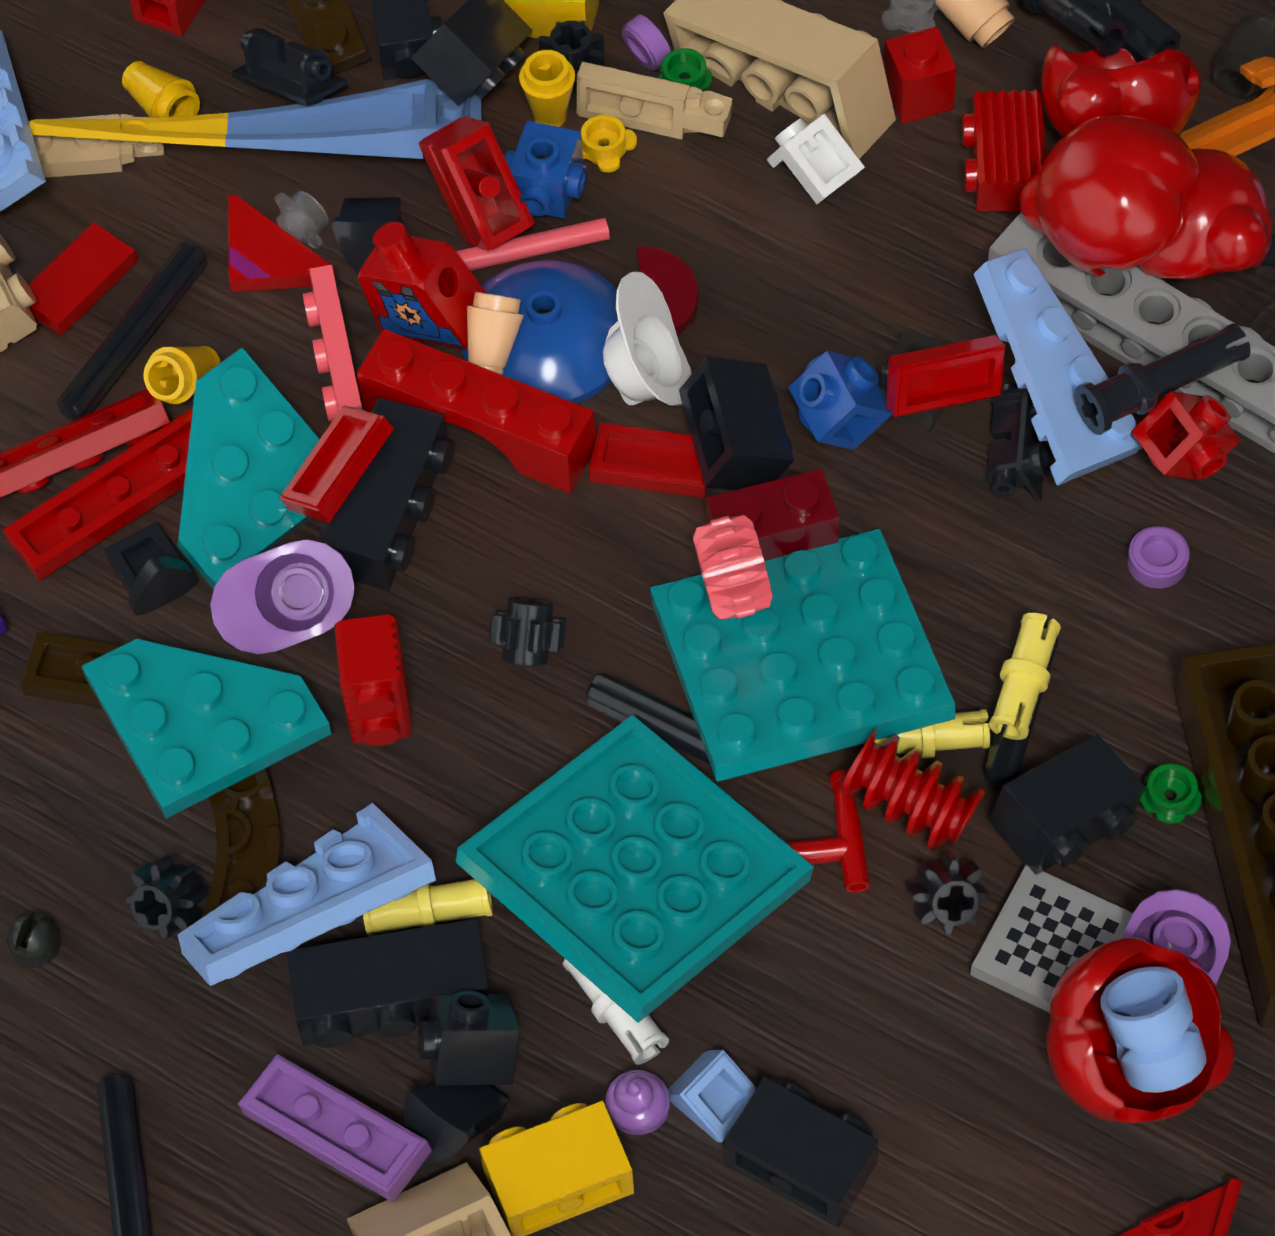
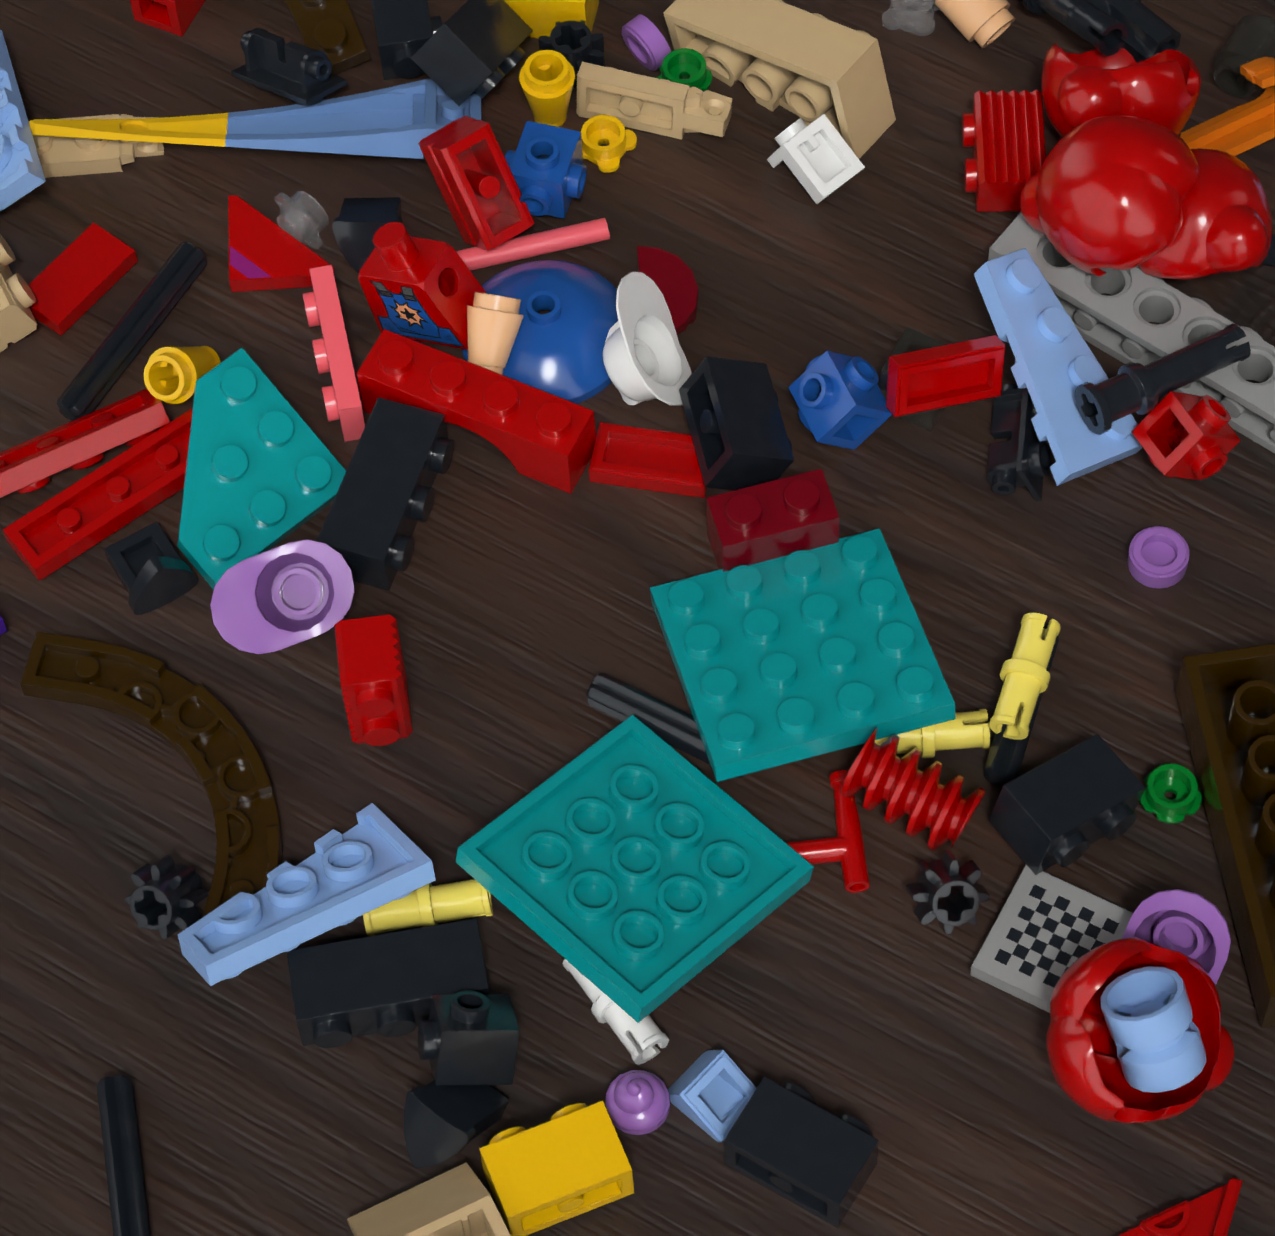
(42, 944): pearl dark grey hinge -> none
(160, 92): yellow cone -> none
(201, 718): teal plate -> none
(335, 1128): medium lavender tile -> none
(336, 463): red tile -> none
(527, 631): black gear -> none
(732, 567): coral gear -> none
(920, 75): red brick -> none

